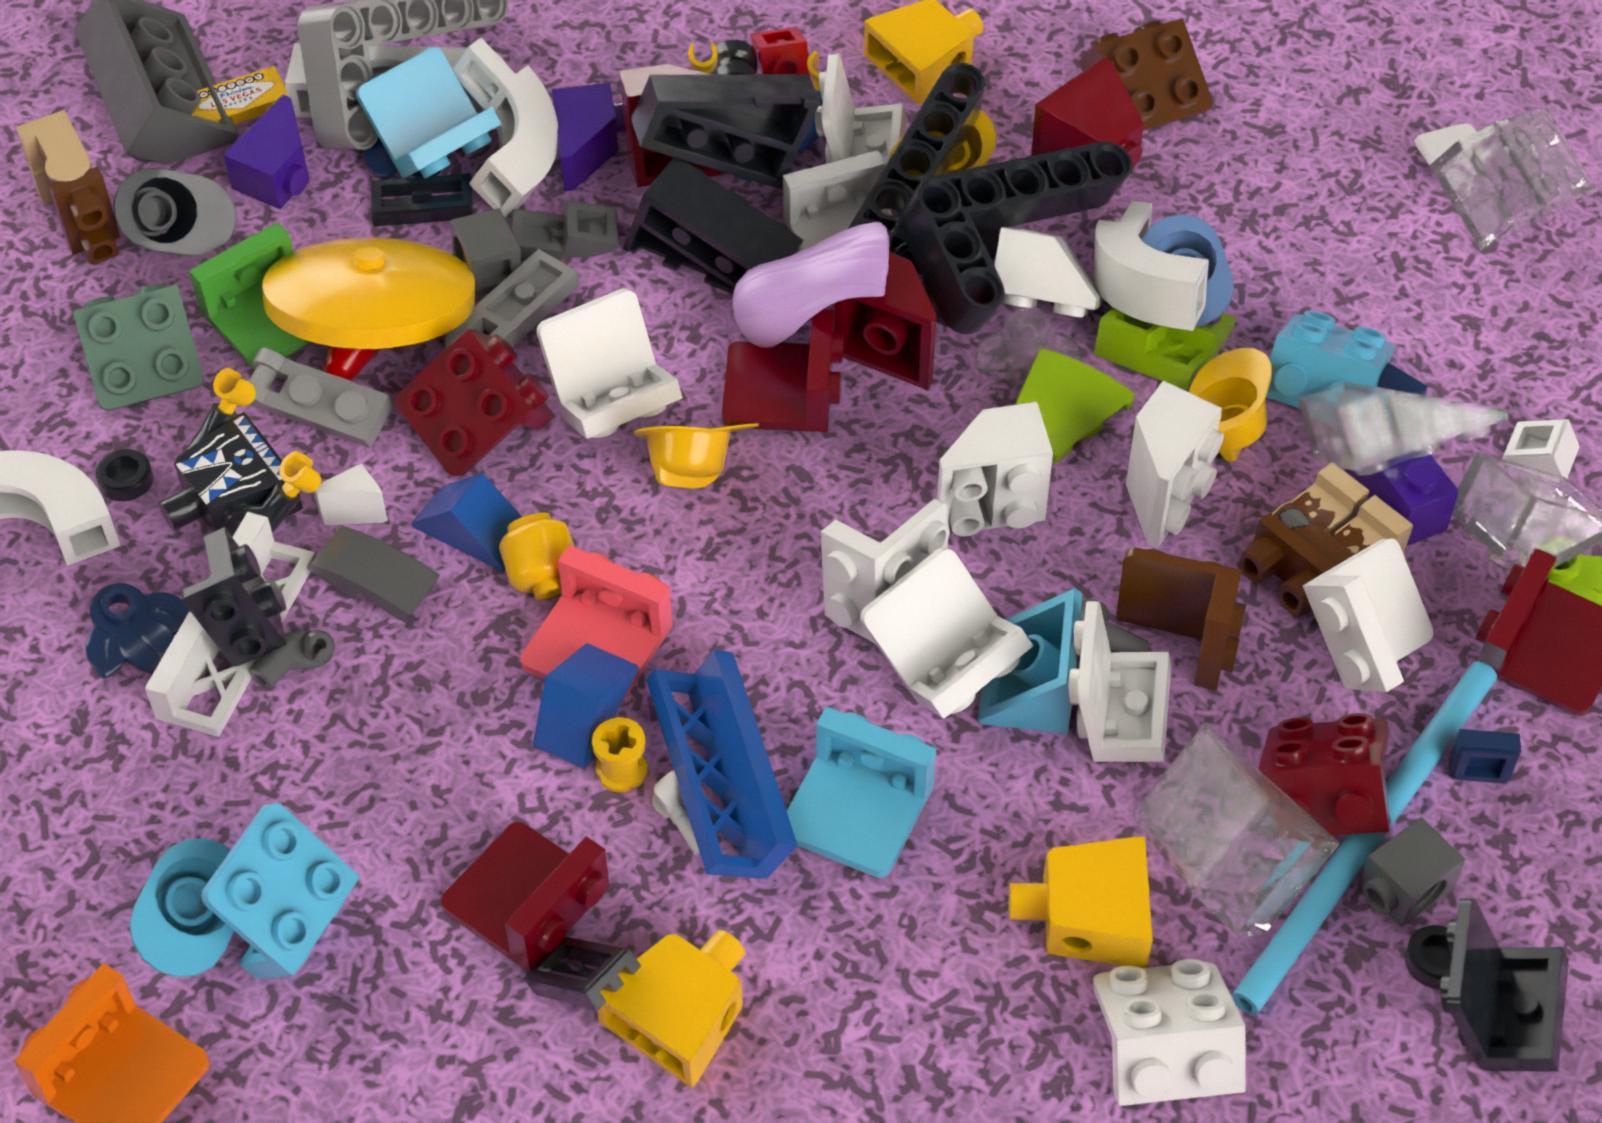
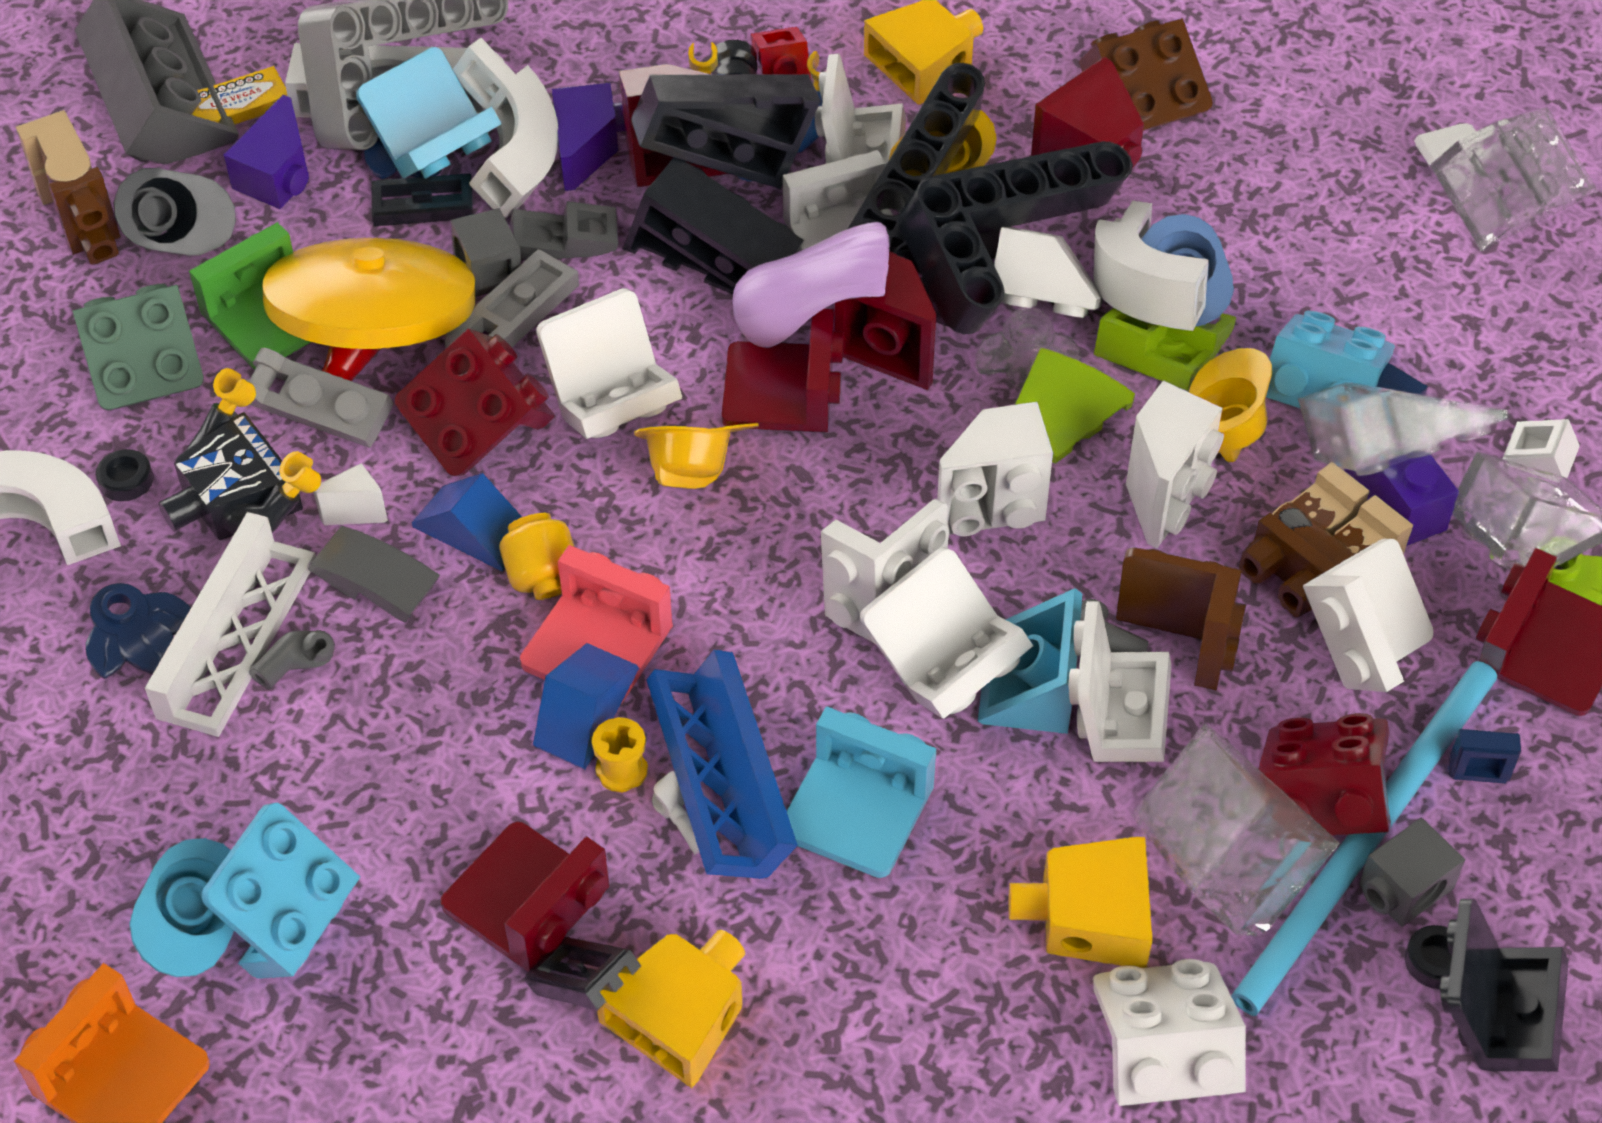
(236, 602): black bracket -> none

